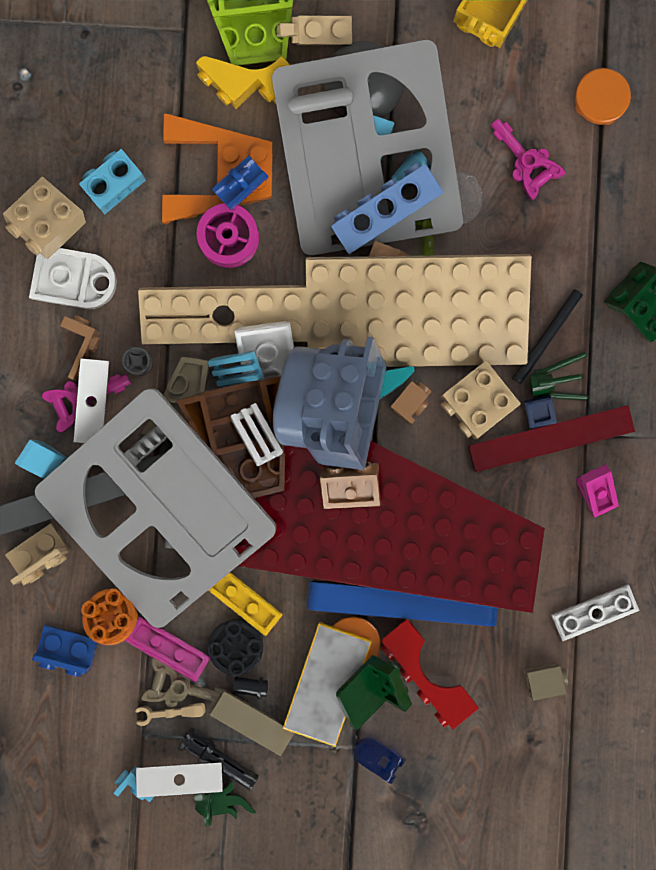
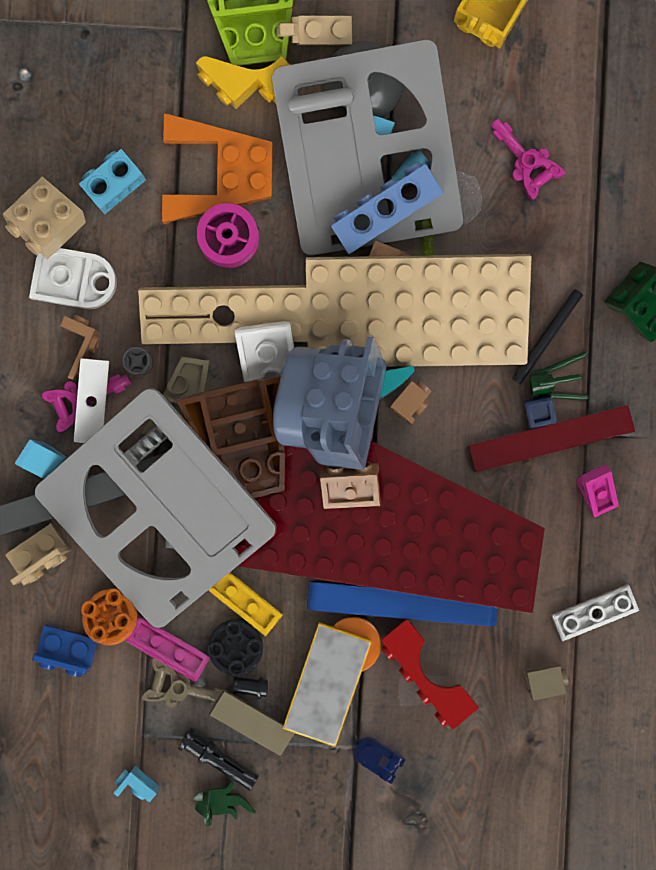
(160, 780): white tile -> none
(191, 710): tan piece -> none
(240, 183): blue hips -> none
(240, 378): medium azure tile -> none
(245, 413): white tile -> none
(370, 688): dark green bracket -> none
(479, 401): tan brick -> none
(602, 96): orange tile -> none

